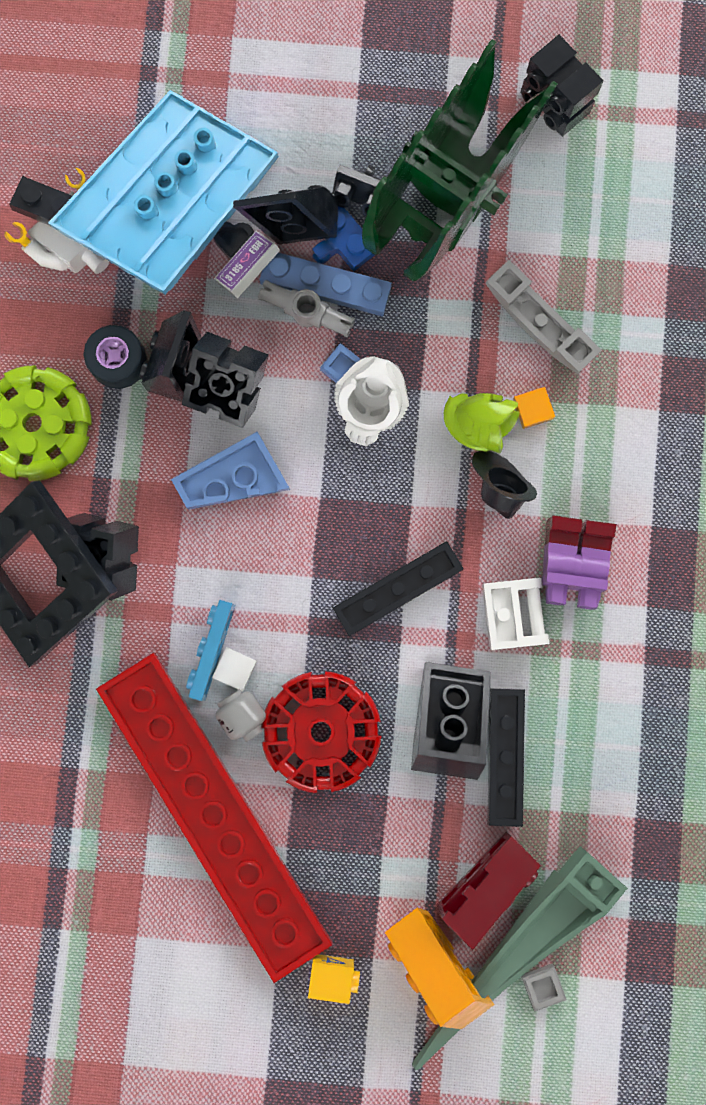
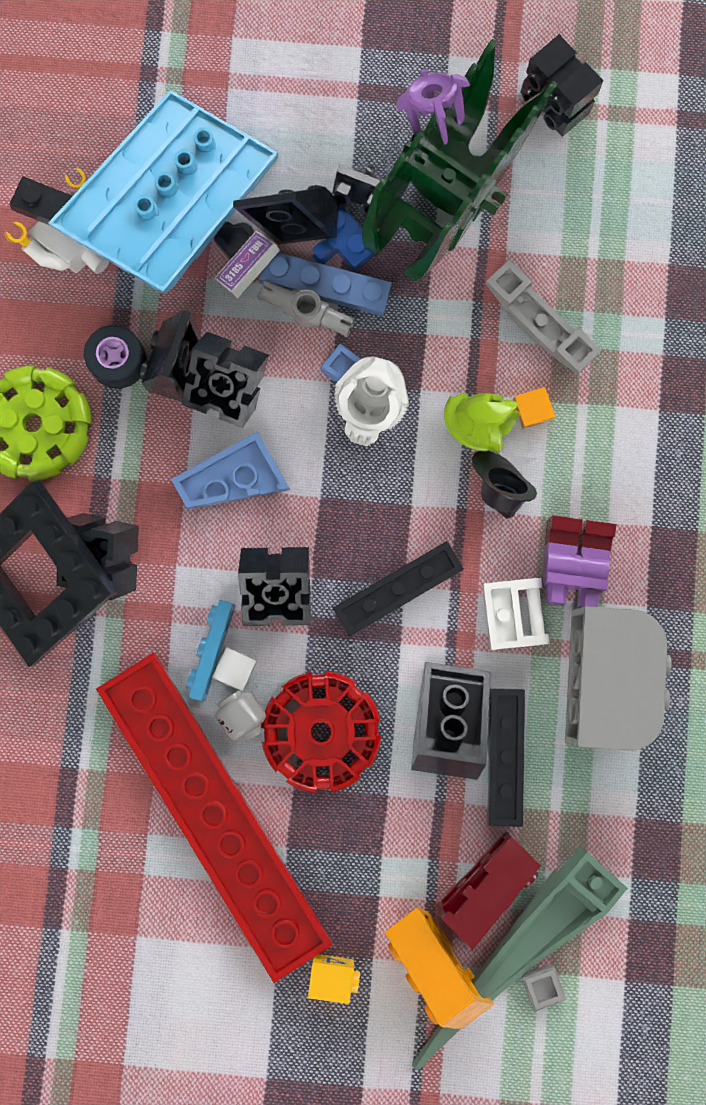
(275, 586): none -> black brick
(425, 84): none -> medium lavender piece
(616, 679): none -> light grey brick

